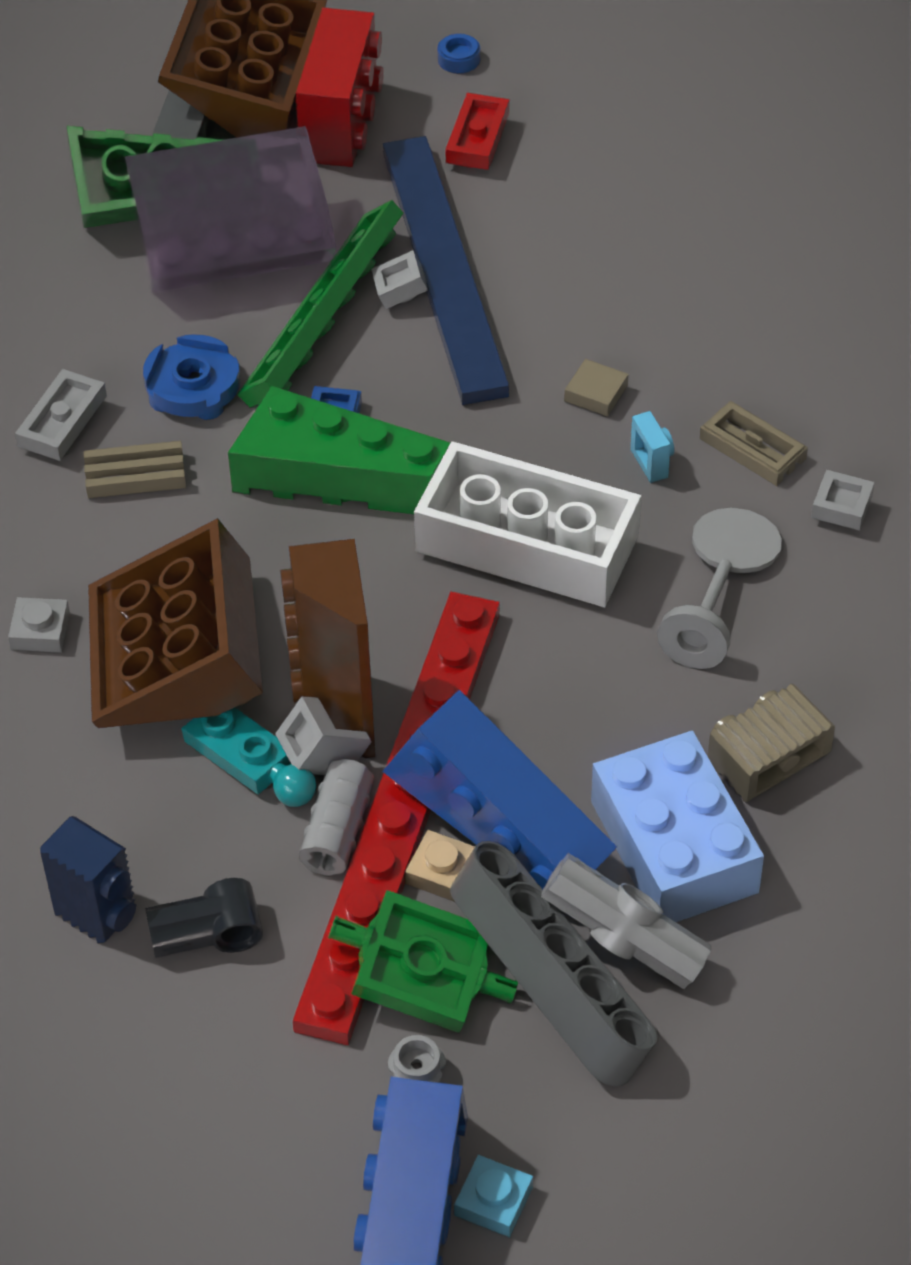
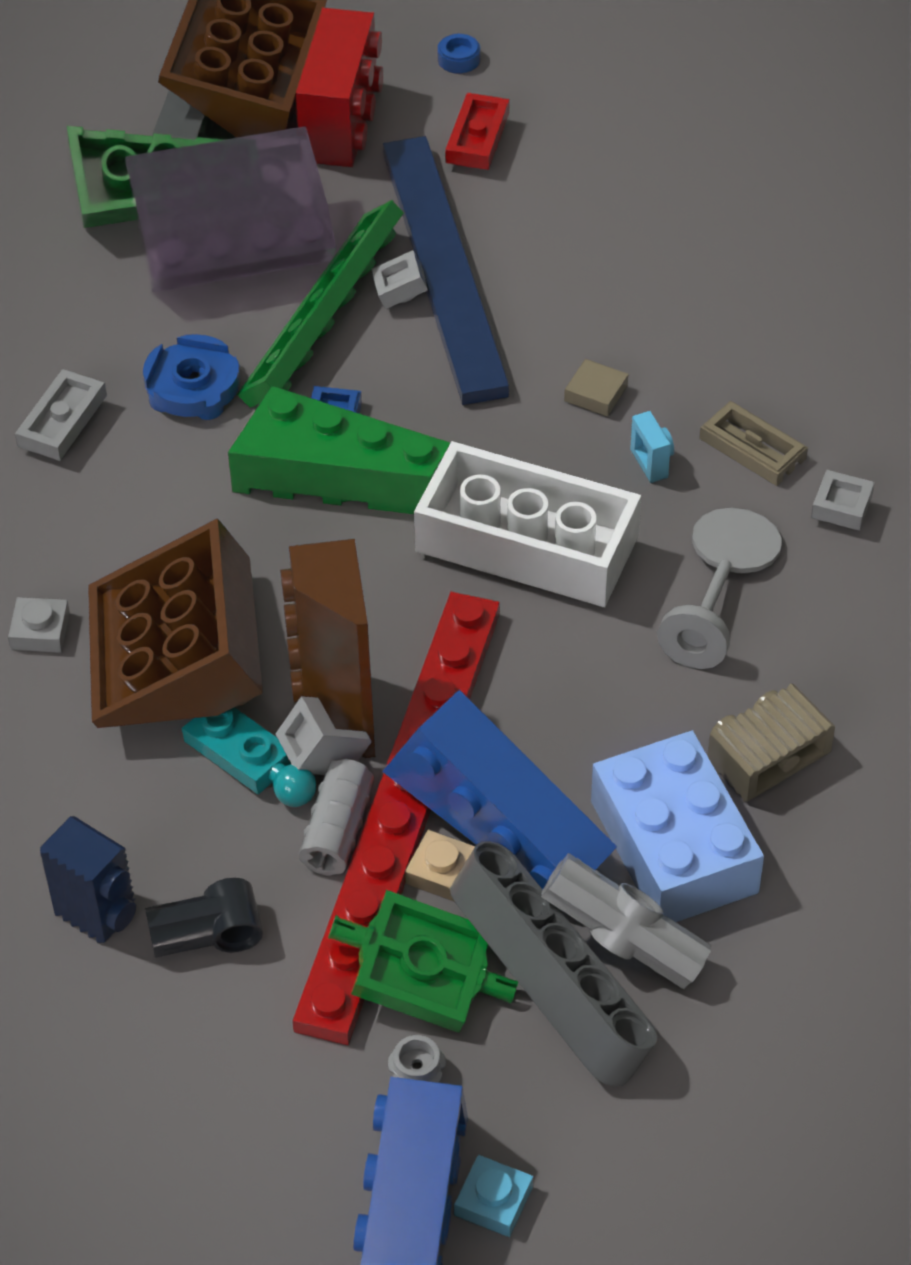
(134, 464): dark tan tile -> none

